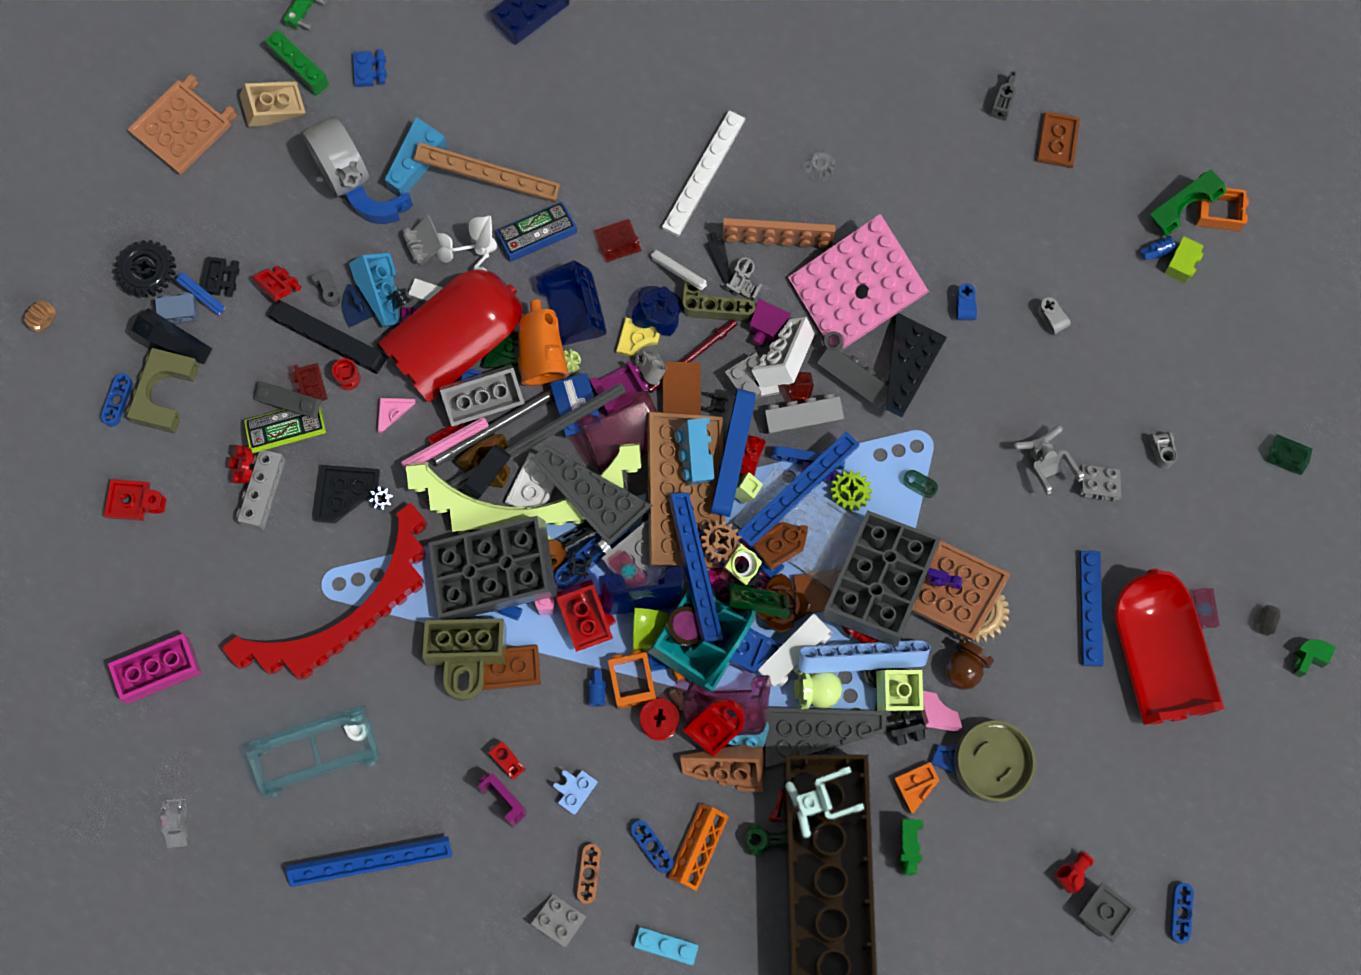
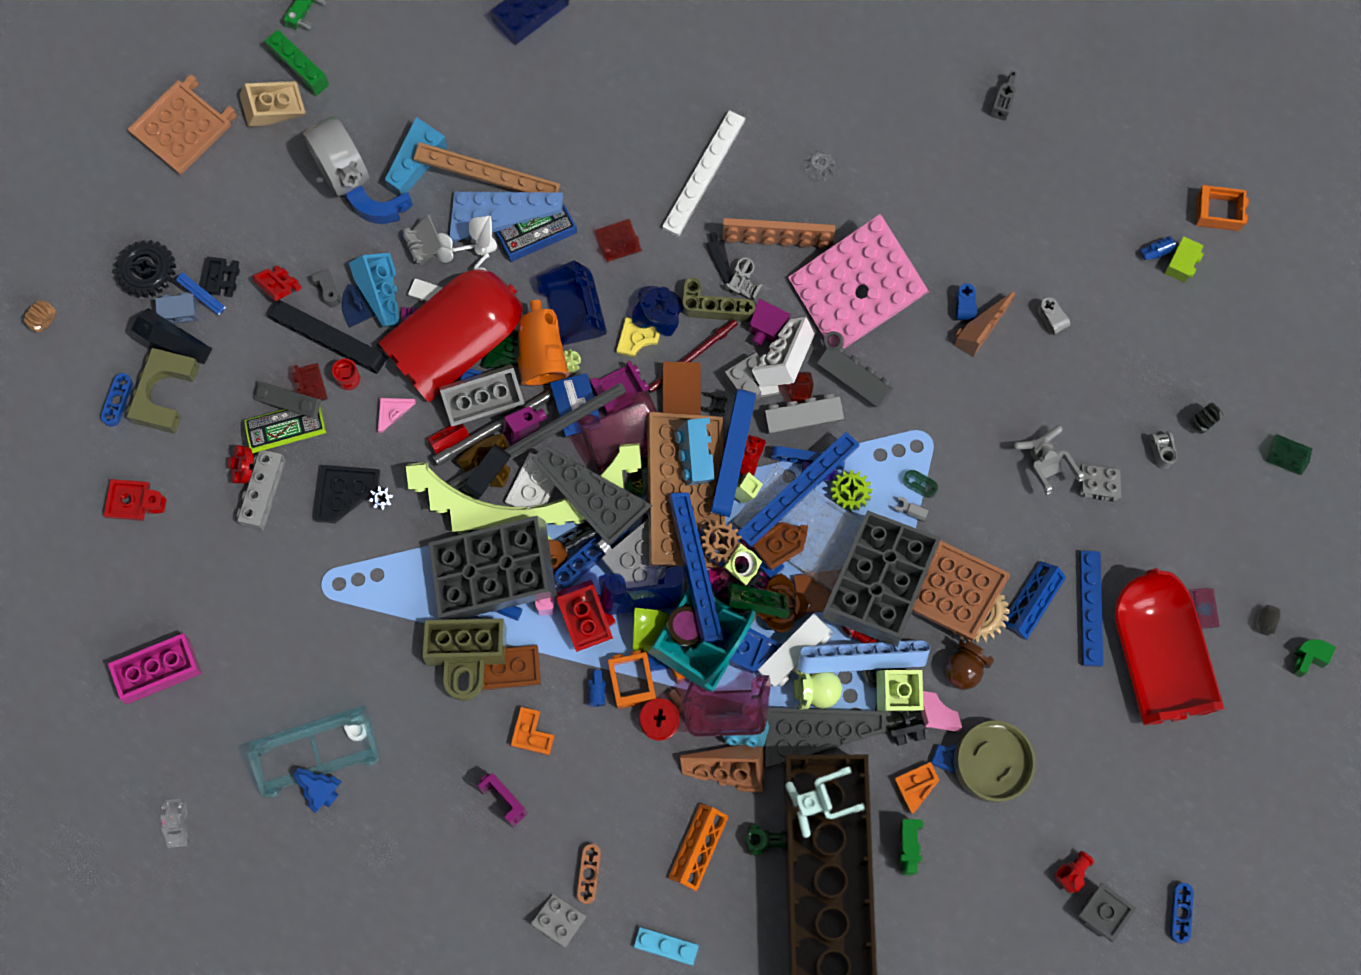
(313, 651): red arch -> none
(317, 788): none -> blue rock
(364, 71): blue plate -> none
(369, 861): blue plate -> none
(400, 298): black wheel -> none
(447, 442): bright pink axle -> none
(503, 207): none -> medium blue wing
(507, 760): red leg -> none
(522, 424): none -> magenta torso
(527, 737): none -> orange plate
(574, 790): light blue plate -> none
(587, 565): pearl dark grey piece -> none
(629, 570): clear pink tile -> none
(639, 480): none -> clear green tile
(647, 831): blue beam -> none
(650, 366): light grey piece -> none
(679, 270): white axle -> none
(714, 726): red tile -> none
(773, 817): red piece -> none
(911, 358): black wing -> none
(912, 509): none -> light grey bar
(941, 578): dark purple plate -> none
(977, 330): none -> nougat wedge
(1038, 599): none -> blue fence
(1058, 139): dark orange tile -> none
(1206, 187): green arch -> none
(1206, 418): none -> pearl dark grey gear

